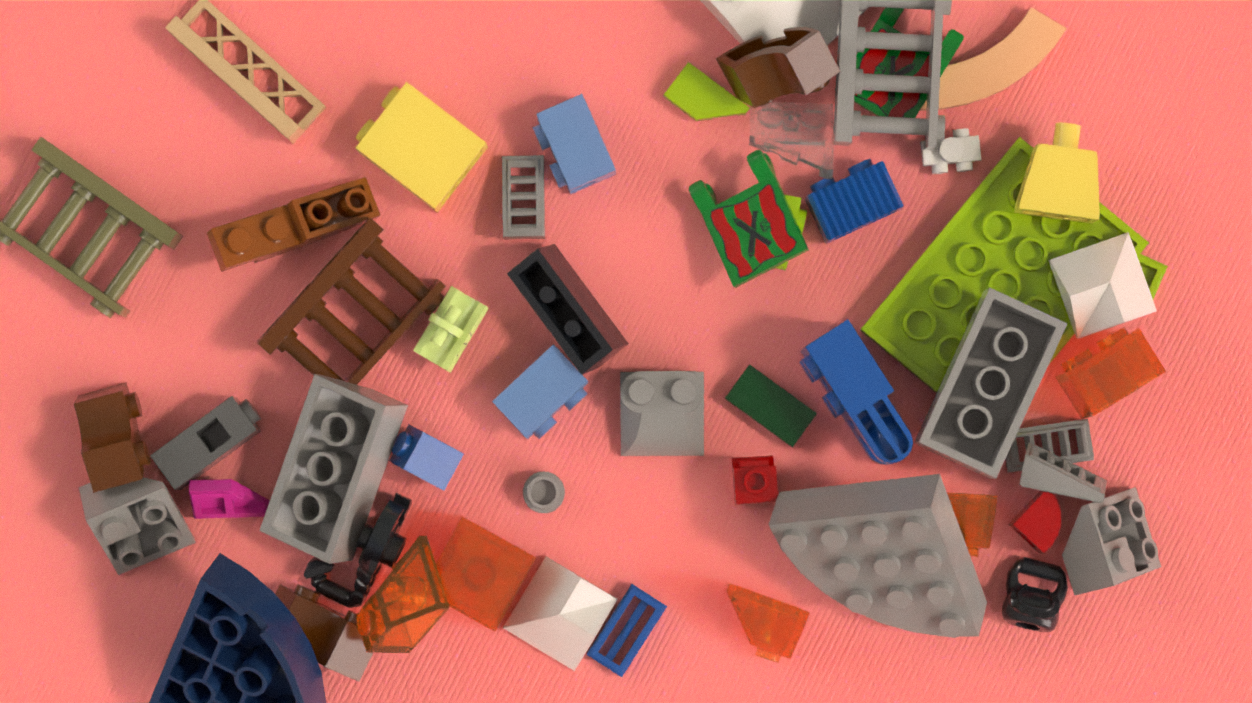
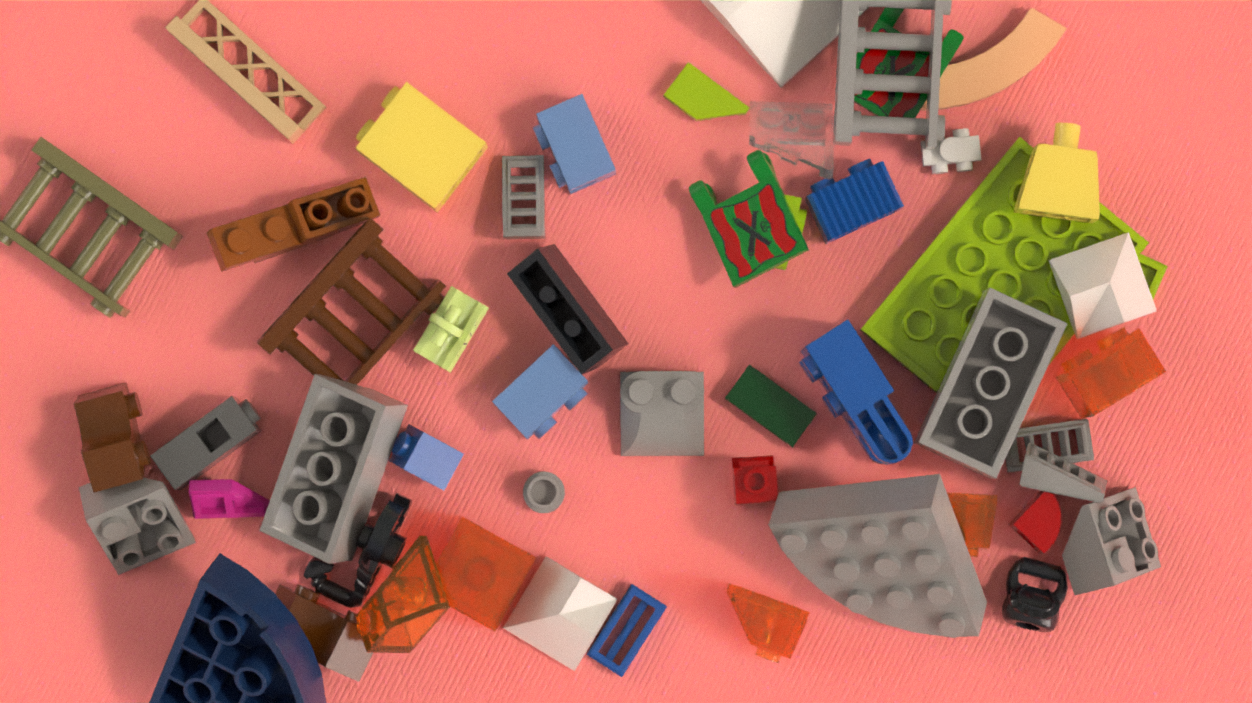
(779, 66): reddish brown brick -> none

